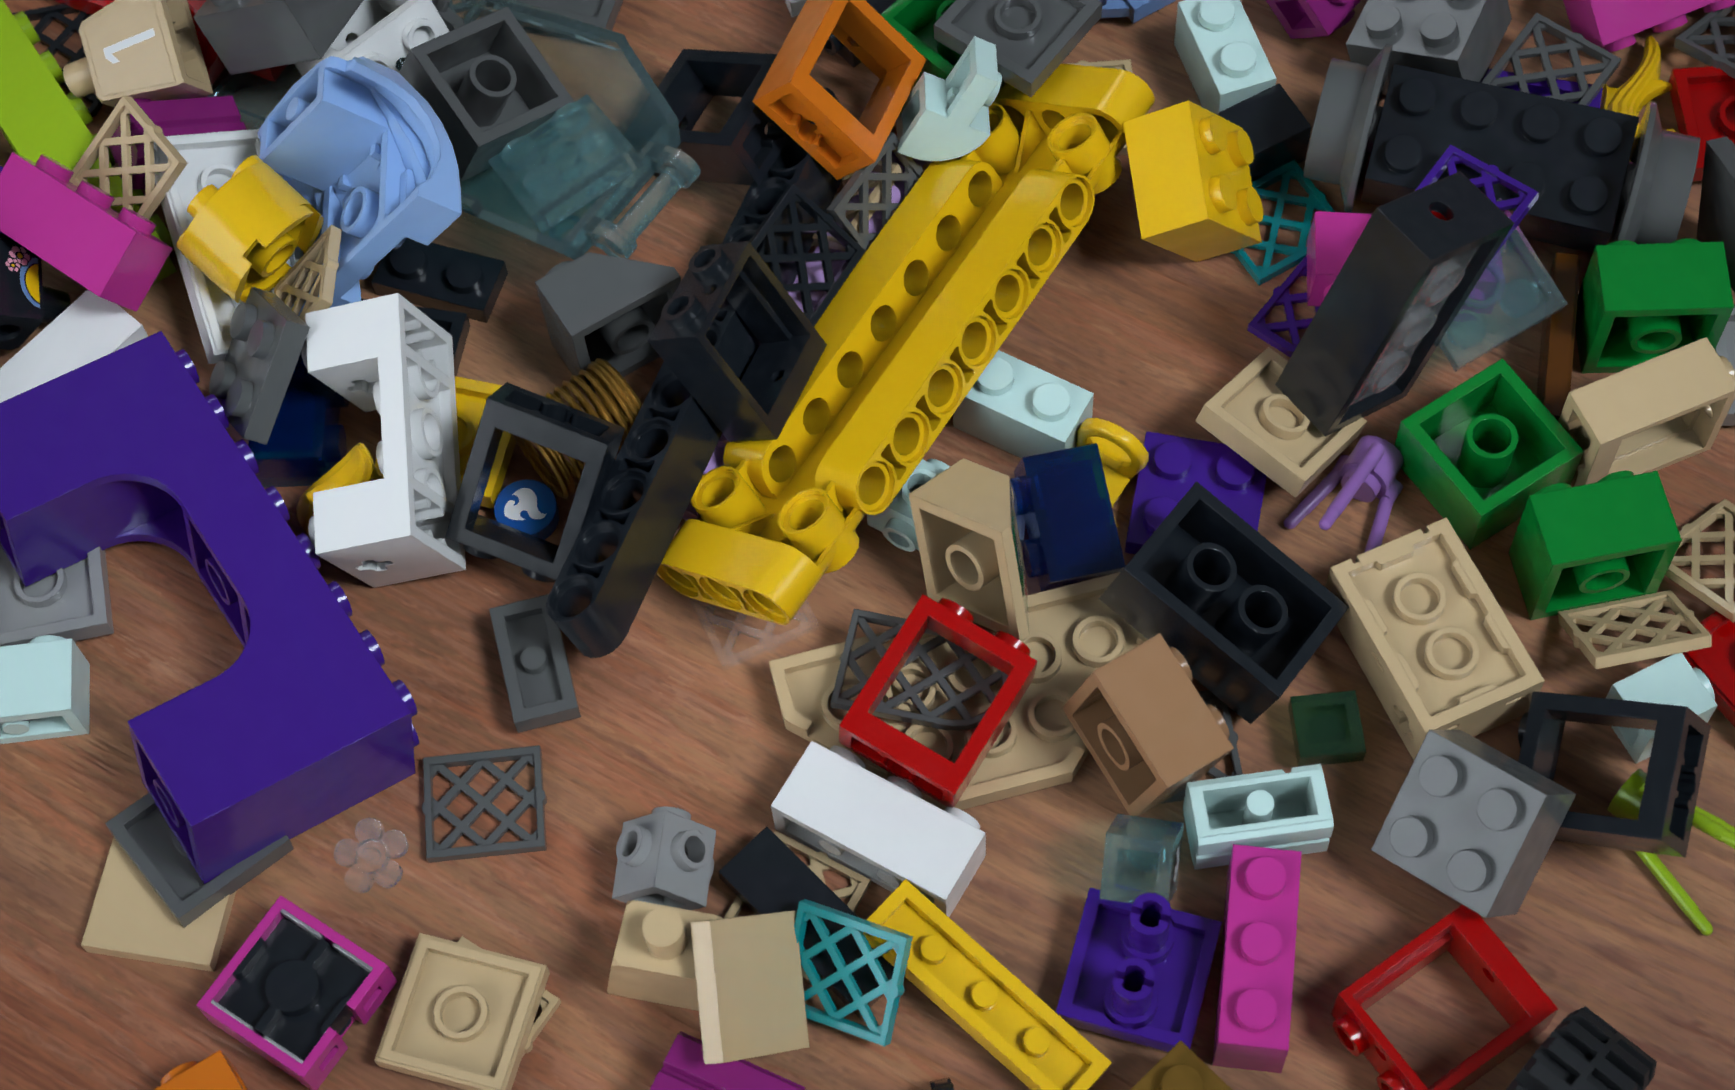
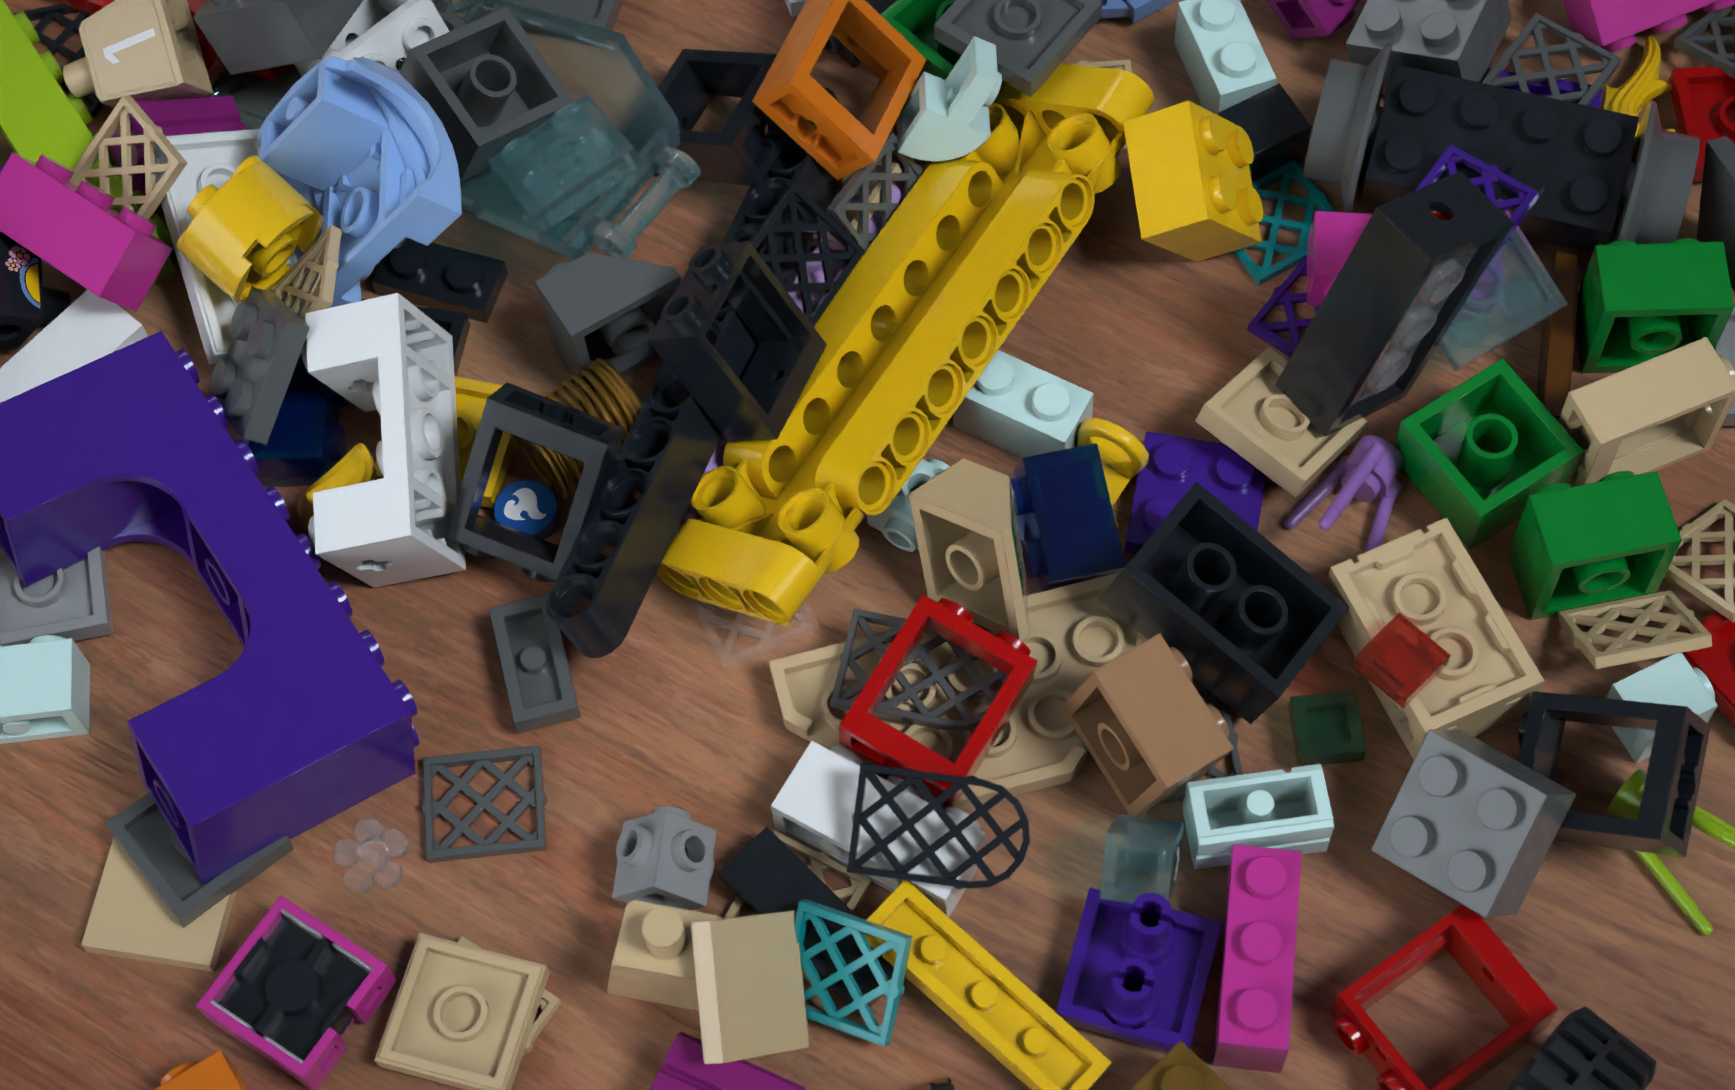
(902, 872): none -> black window
(1401, 660): none -> clear red tile

